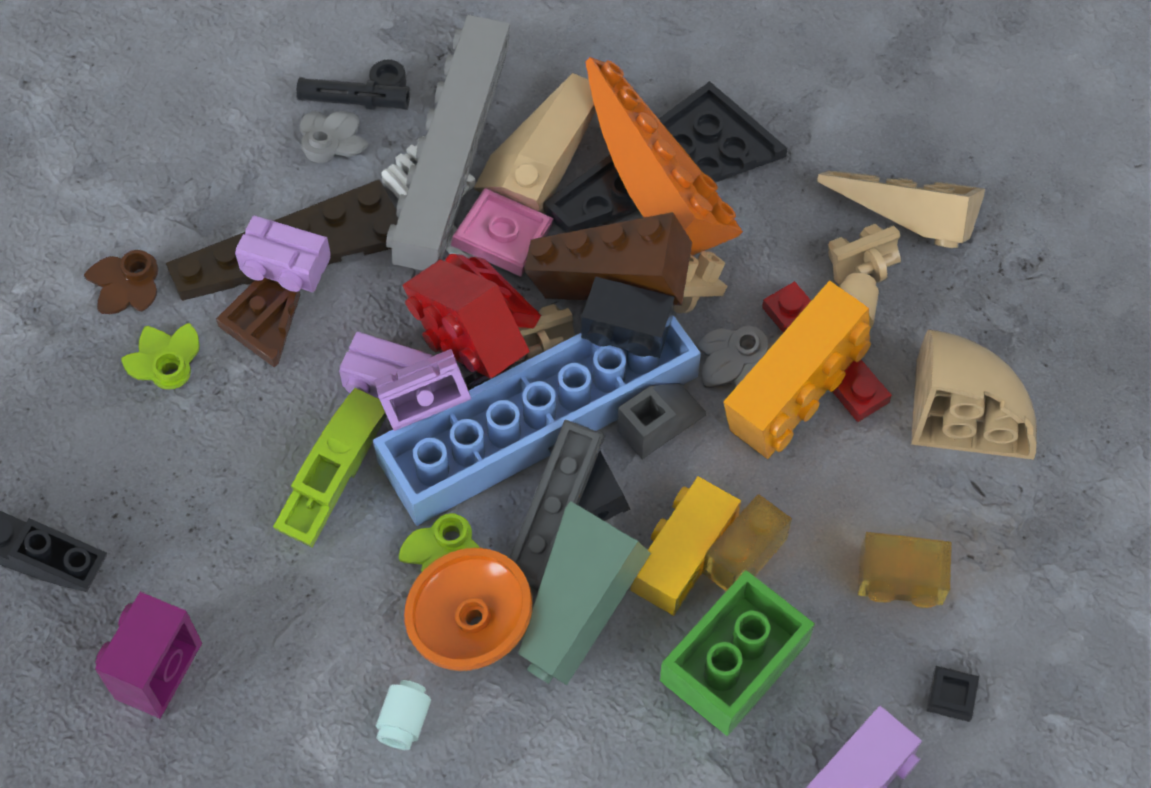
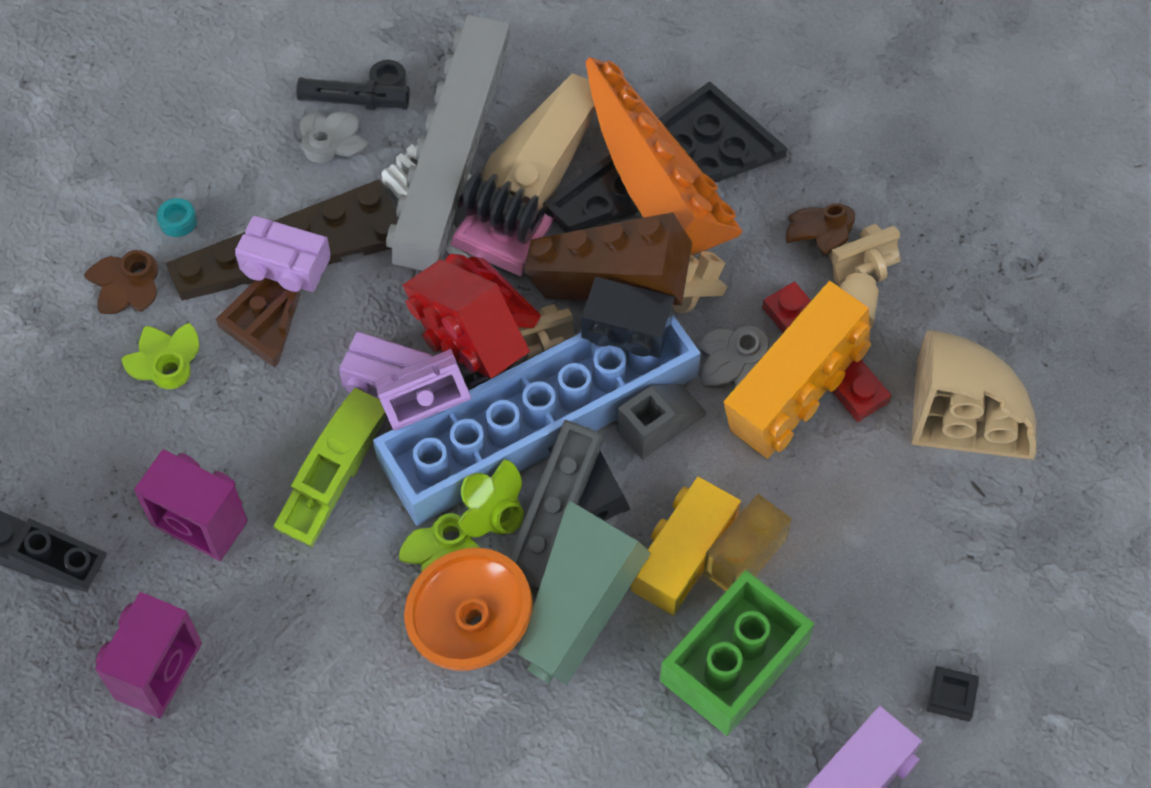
(176, 217): none -> teal tile
(192, 503): none -> magenta brick
(403, 715): light aqua brick -> none
(492, 502): none -> lime plate
(500, 206): none -> black piece
(826, 225): none -> reddish brown plate
(904, 569): clear yellow brick -> none
(935, 212): tan wedge -> none

